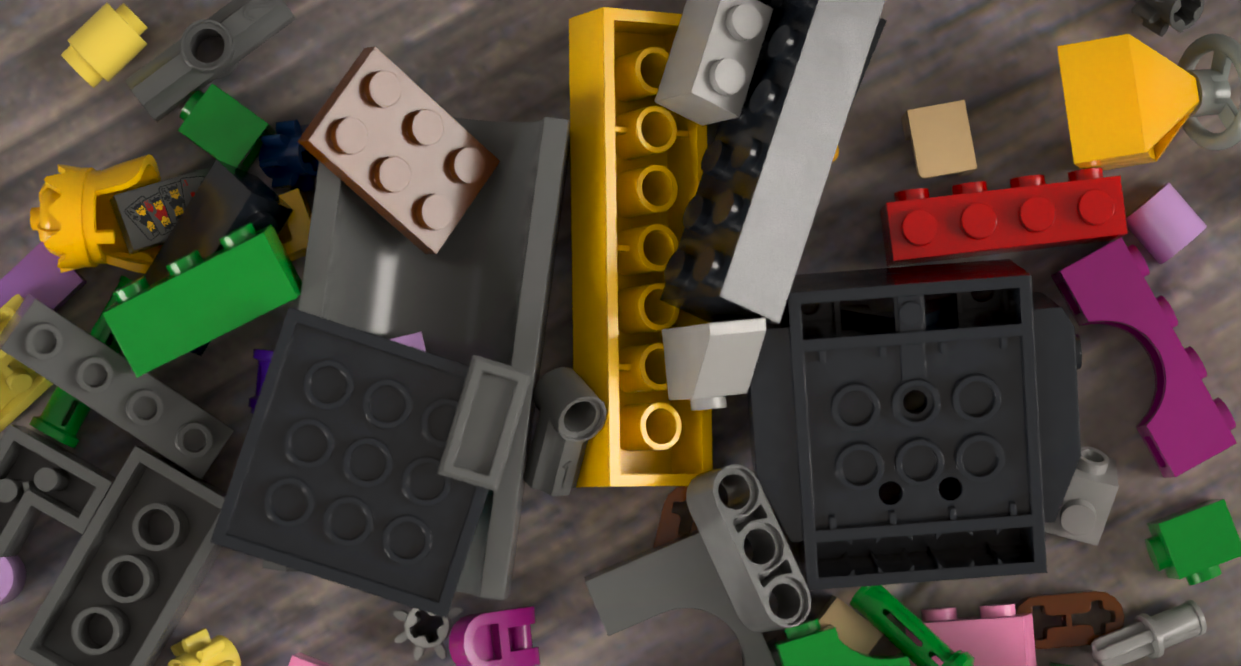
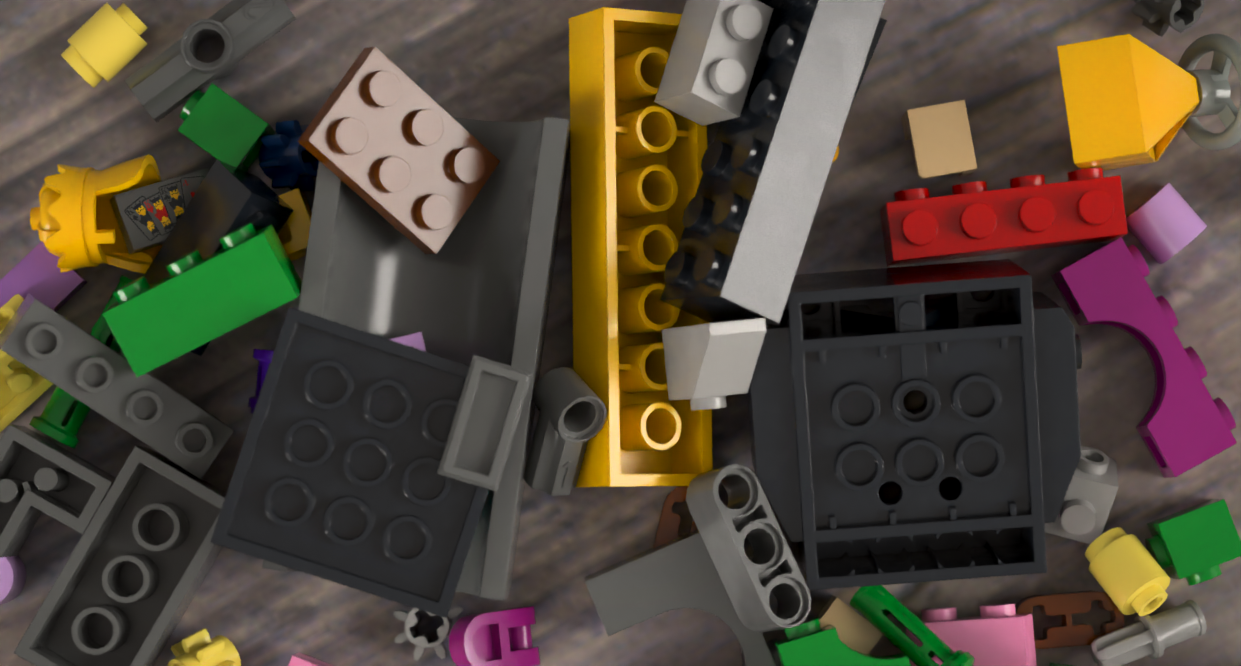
(1127, 572): none -> light yellow brick

